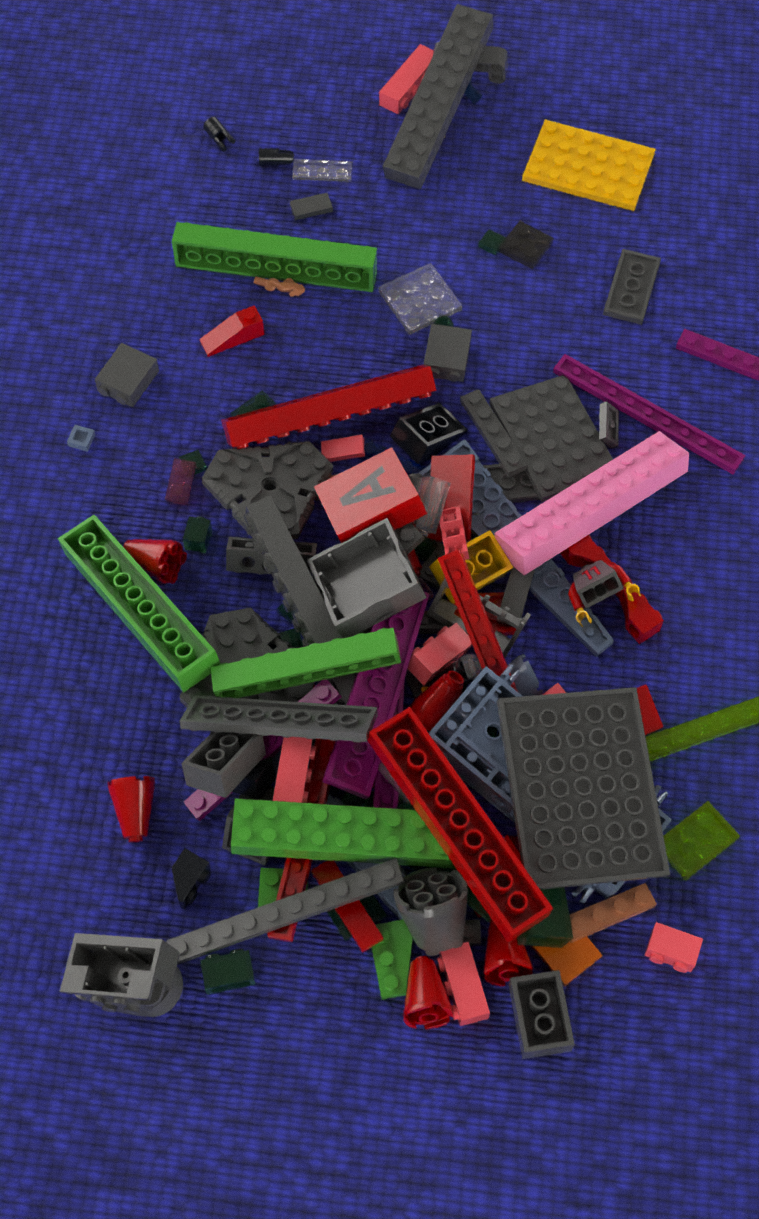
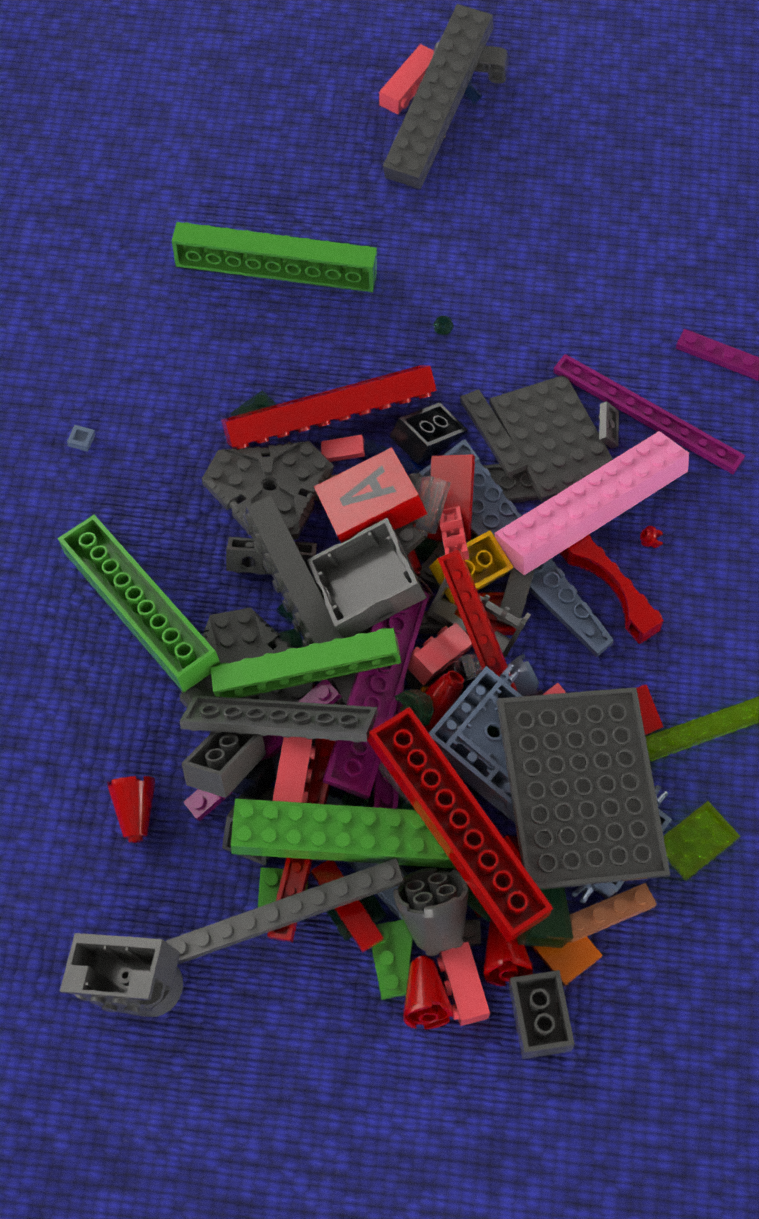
(126, 375): dark grey brick -> none
(158, 557): red cone -> none
(180, 481): clear pink plate -> none
(188, 875): black slope -> none
(196, 457): clear green tile -> none
(197, 534): clear green brick -> none
(217, 132): black hinge -> none
(227, 971): clear green brick -> none
(235, 330): red slope -> none
(274, 156): black hinge -> none
(287, 285): nougat animal -> none
(311, 206): dark grey tile -> none
(322, 170): clear plate -> none
(419, 703): none -> clear green hair
(420, 298): clear plate -> none
(448, 352): dark grey brick -> none
(491, 241): clear green tile -> none
(526, 244): clear smoke plate -> none
(589, 165): yellow plate -> none
(597, 583): dark grey torso -> none
(632, 286): dark grey tile -> none
(649, 535): none -> red plate
(673, 948): coral brick -> none

